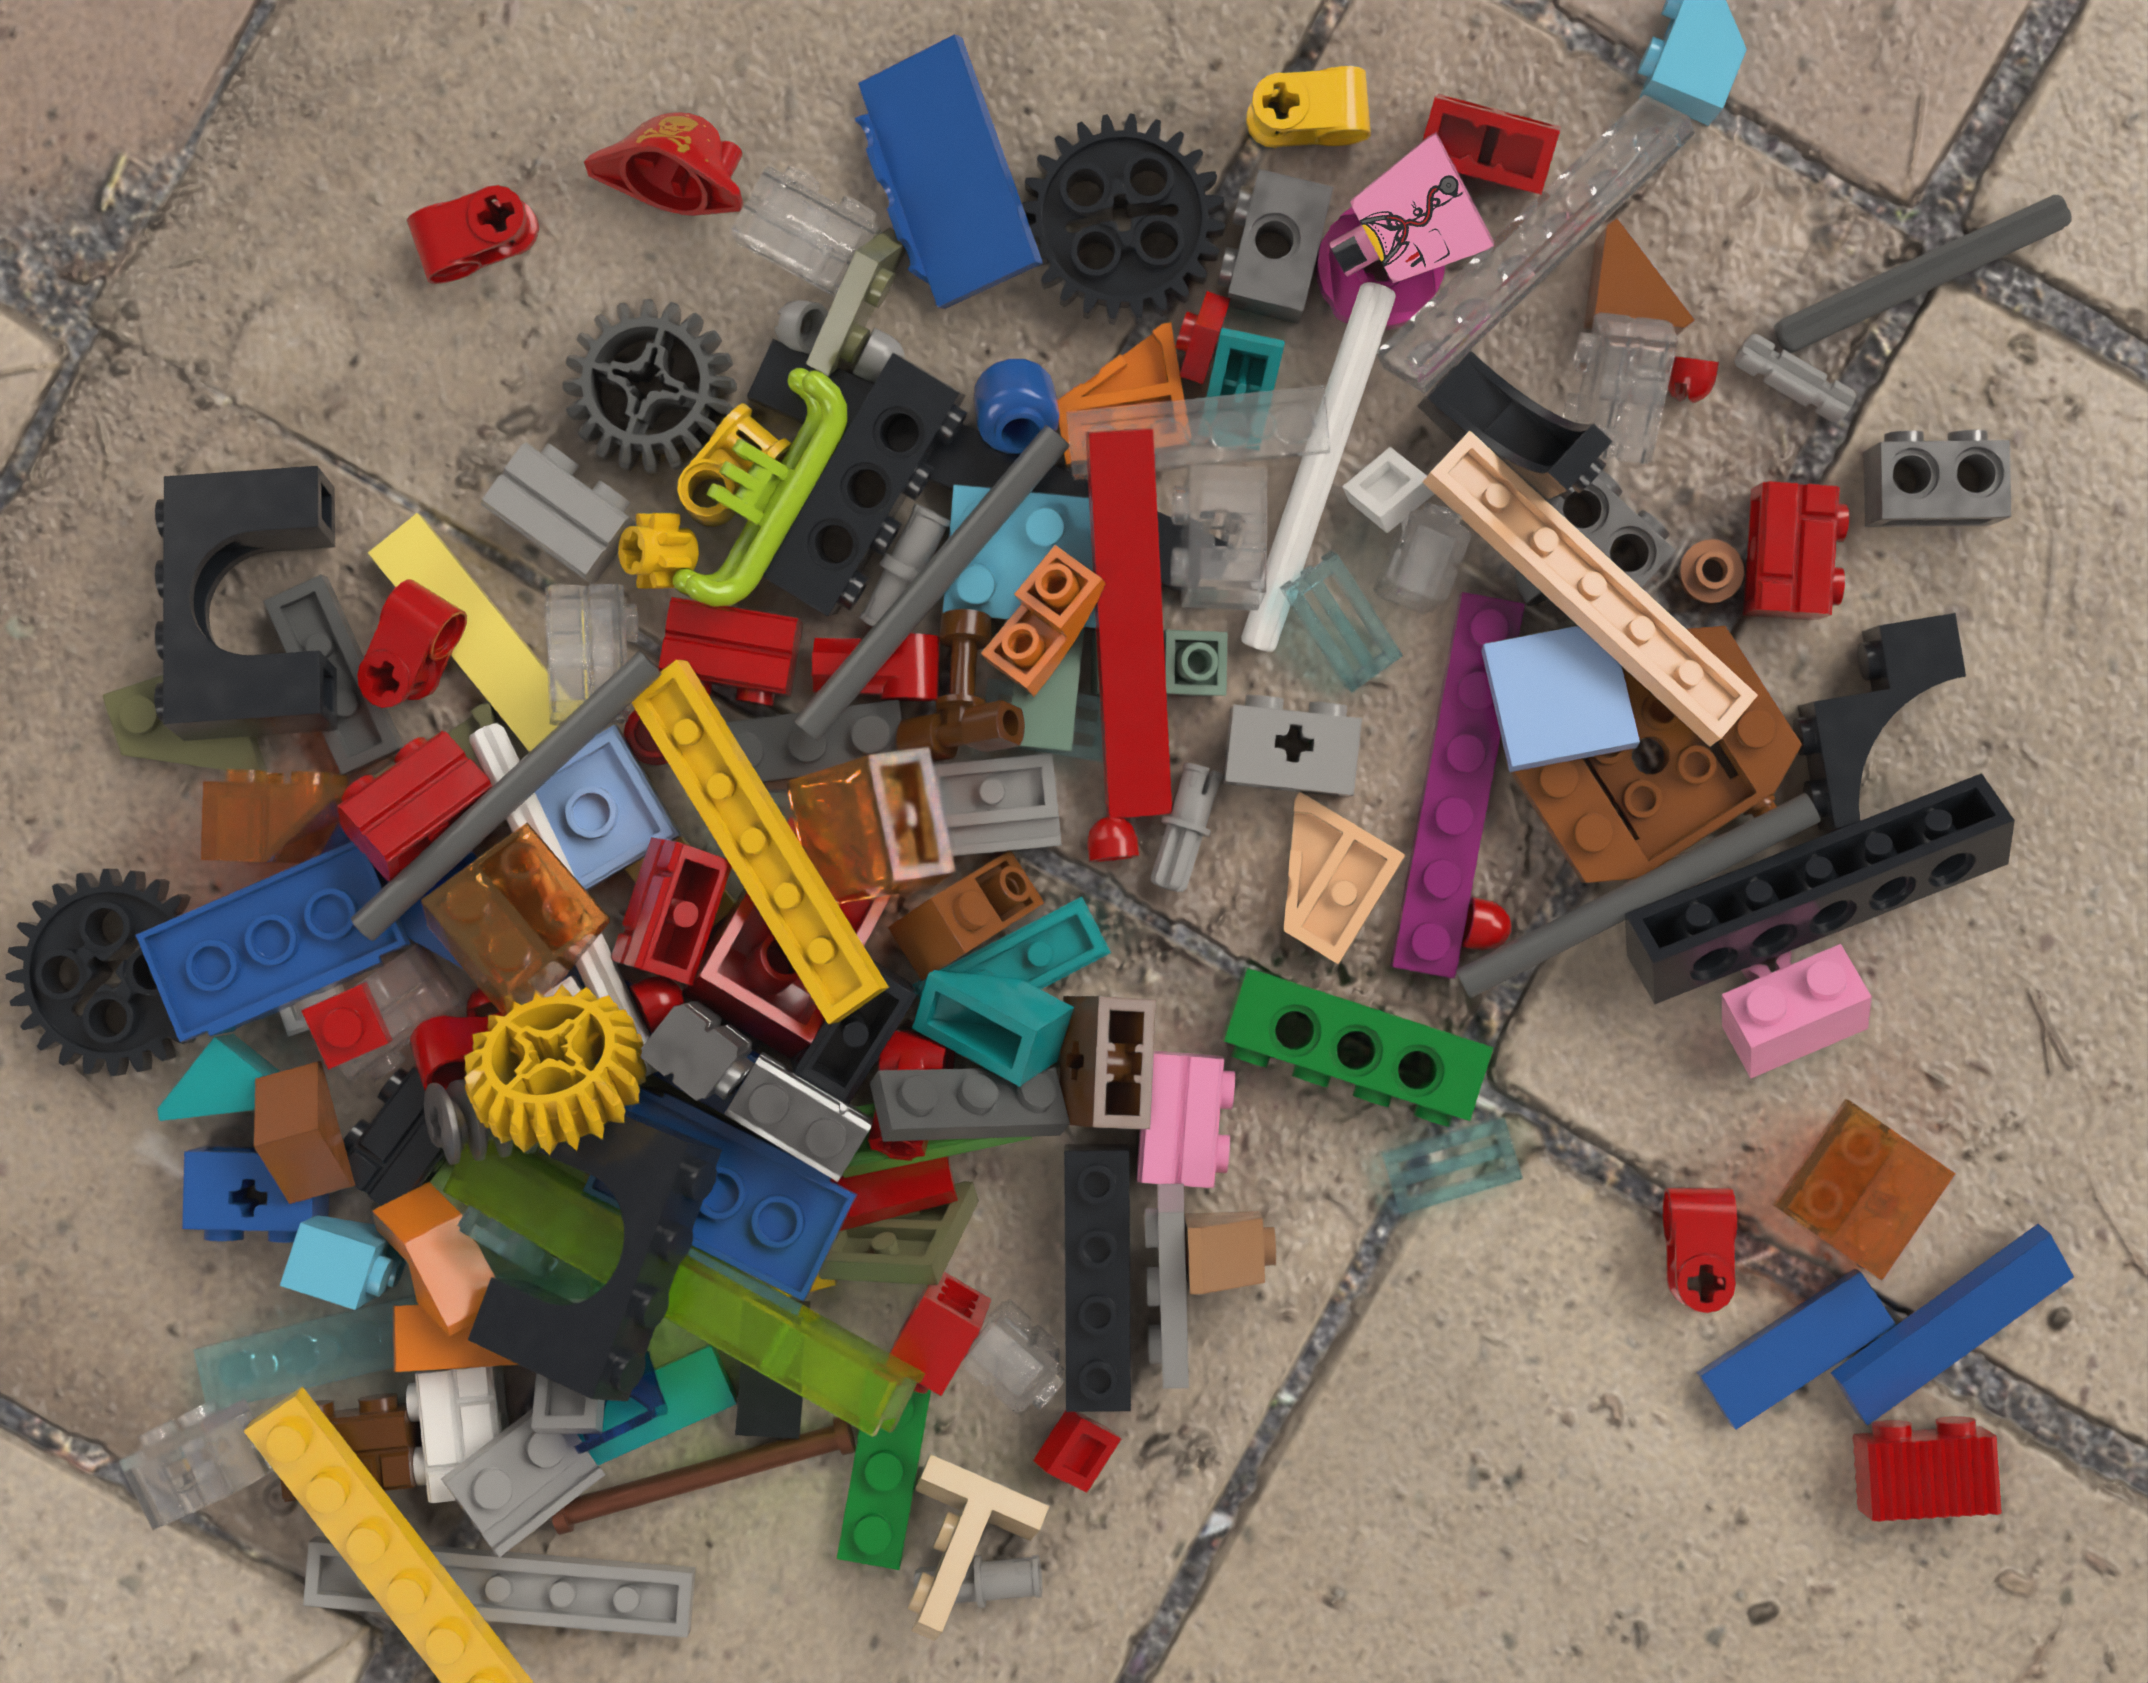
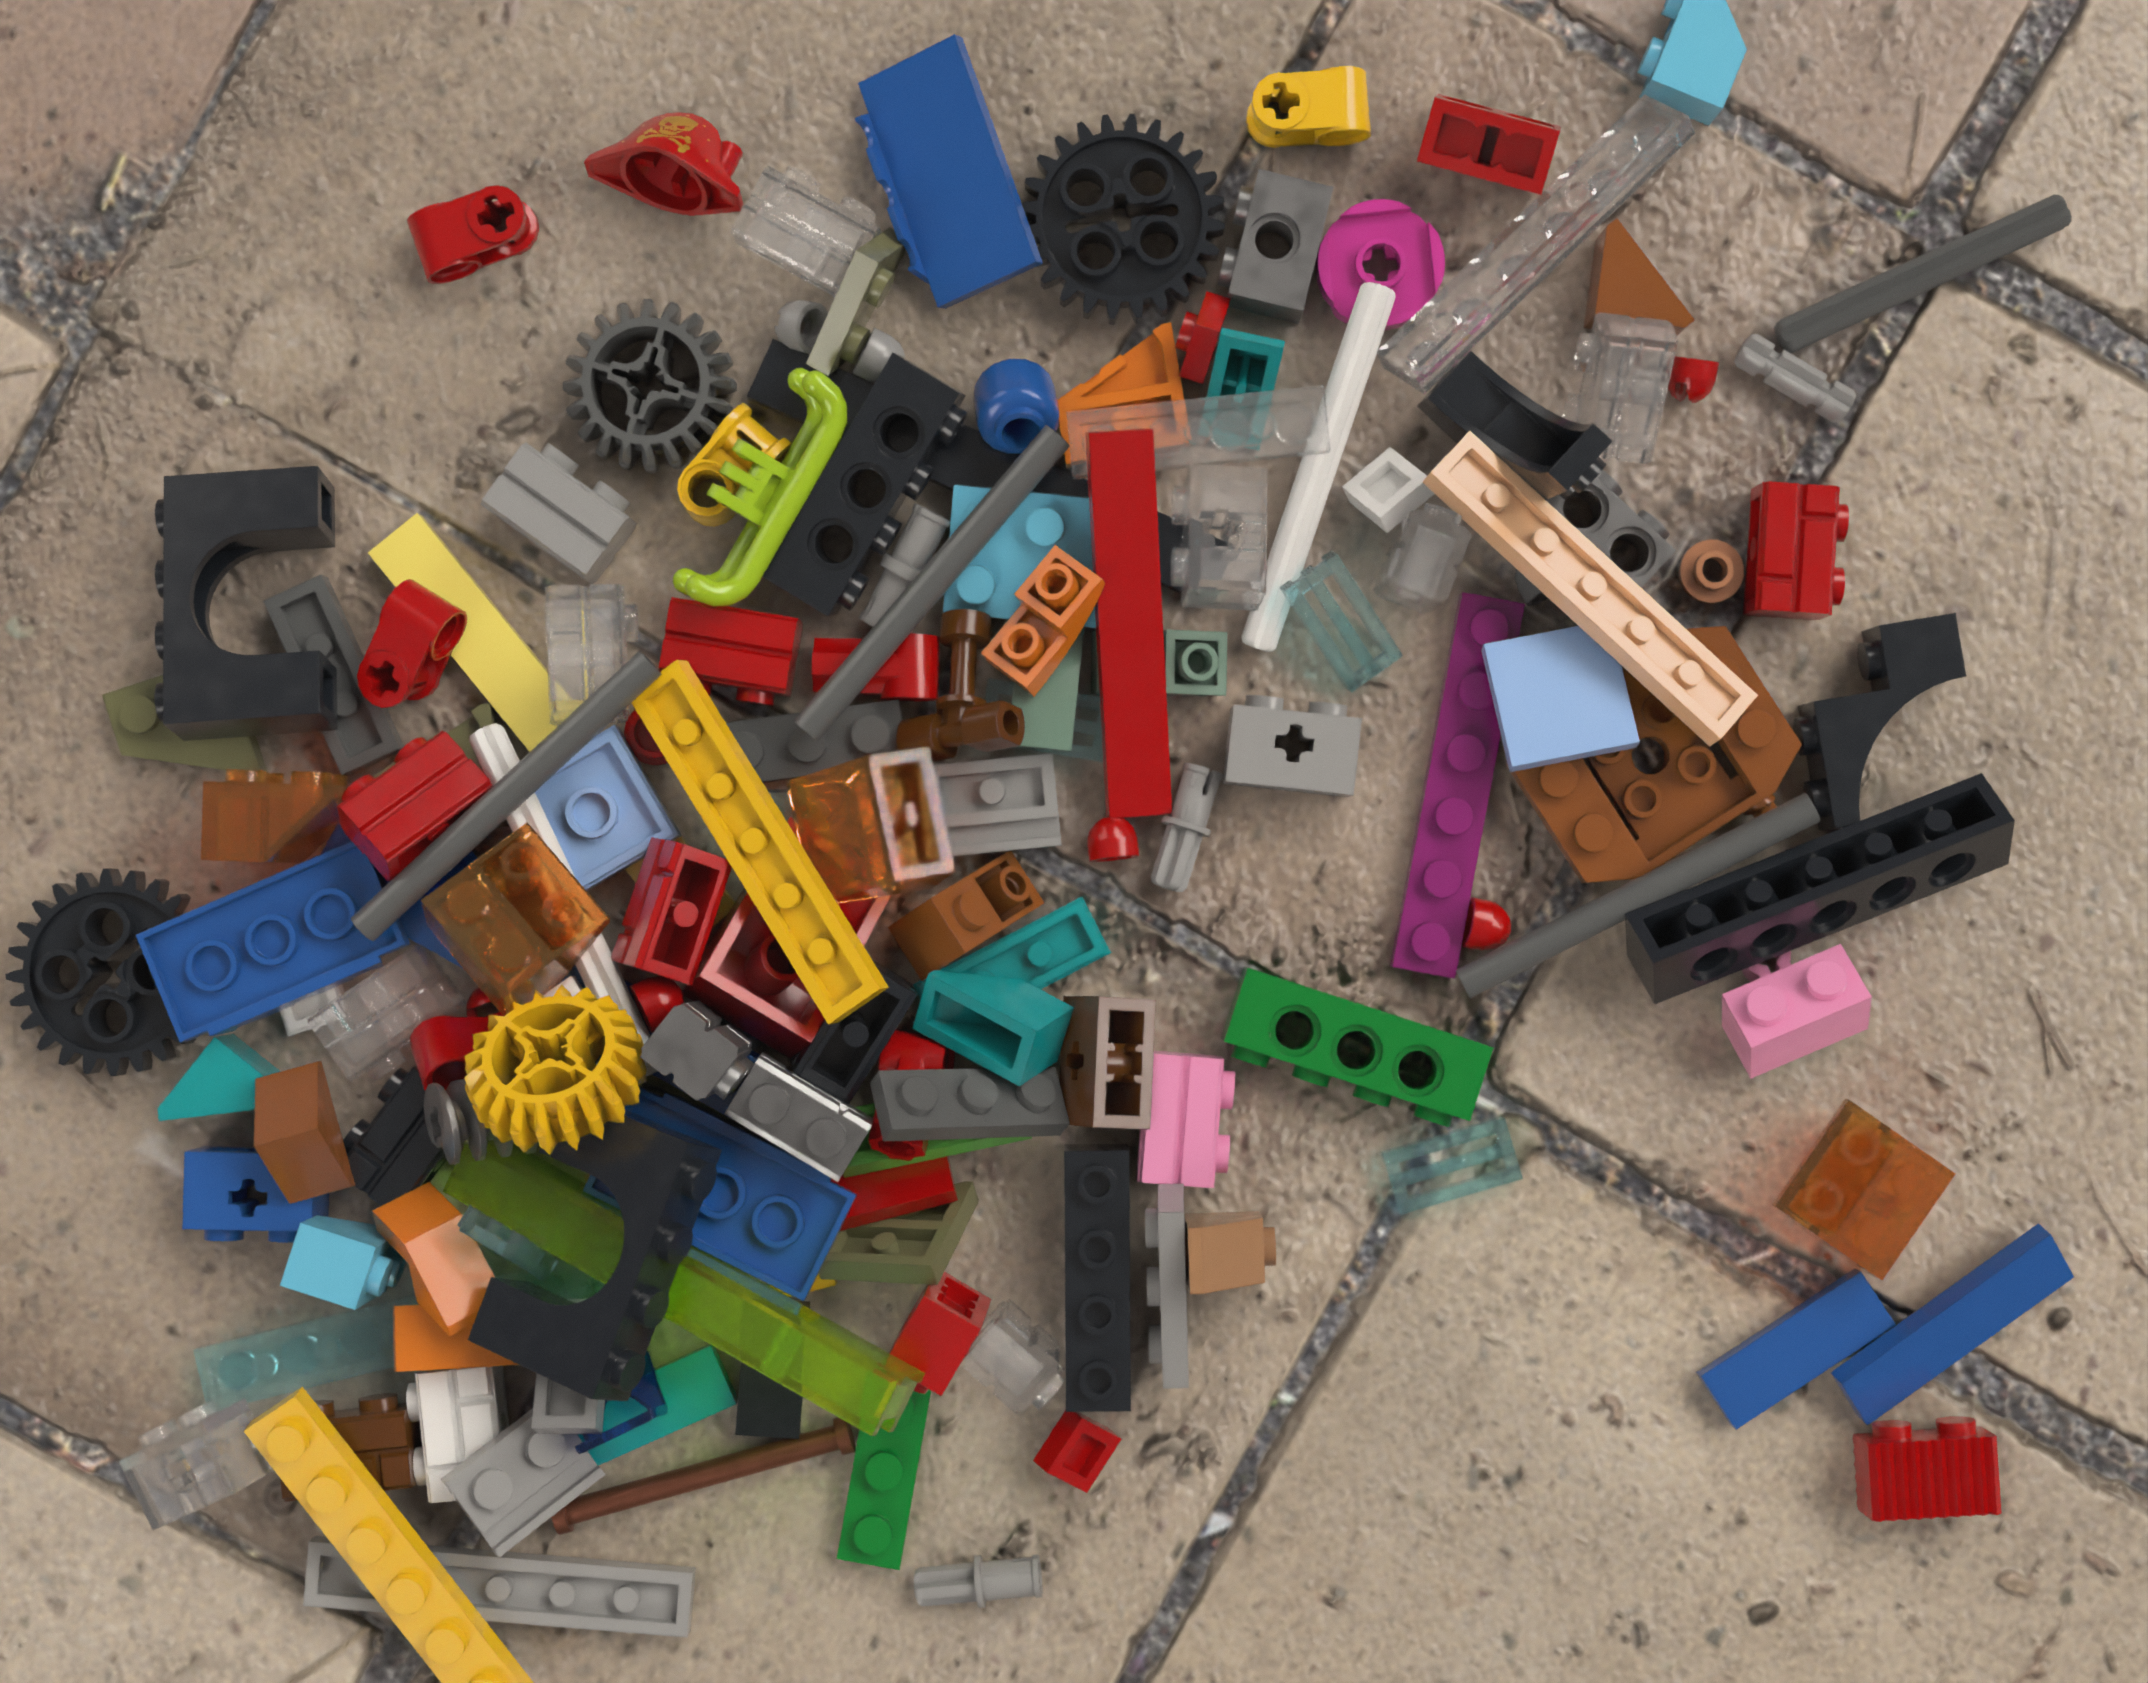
(347, 1025): red plate -> none
(657, 549): yellow gear -> none
(959, 1535): tan bracket -> none
(1333, 878): light nougat wing -> none
(1413, 217): bright pink torso -> none
(1702, 1232): red piece -> none
(1937, 494): flat silver brick -> none

